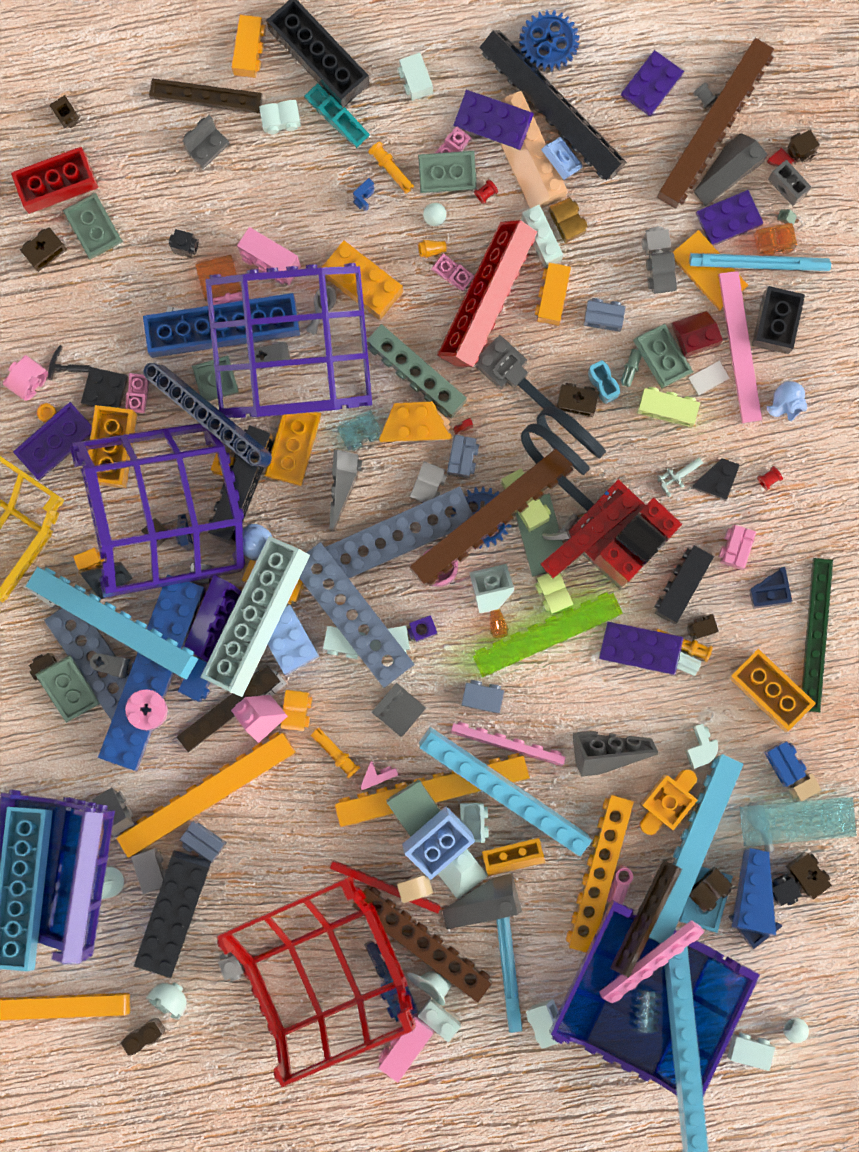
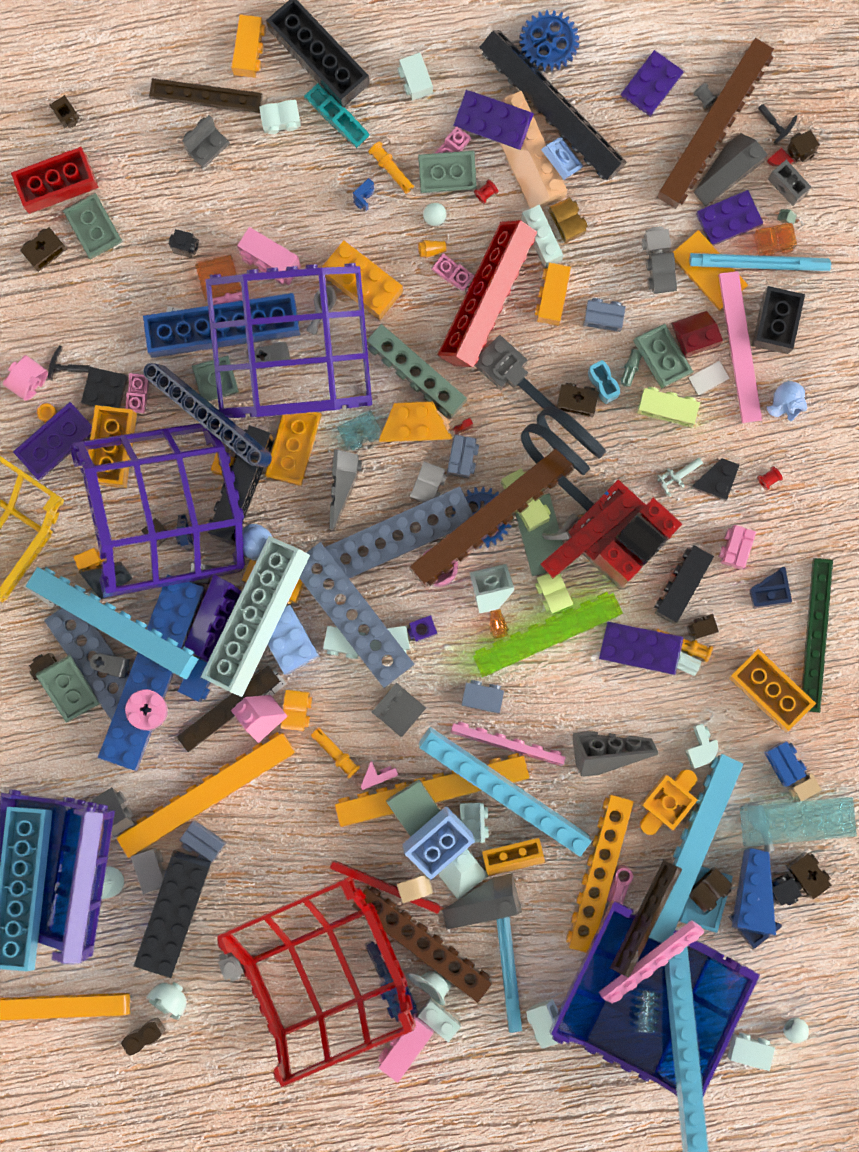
(772, 120): none -> black piece

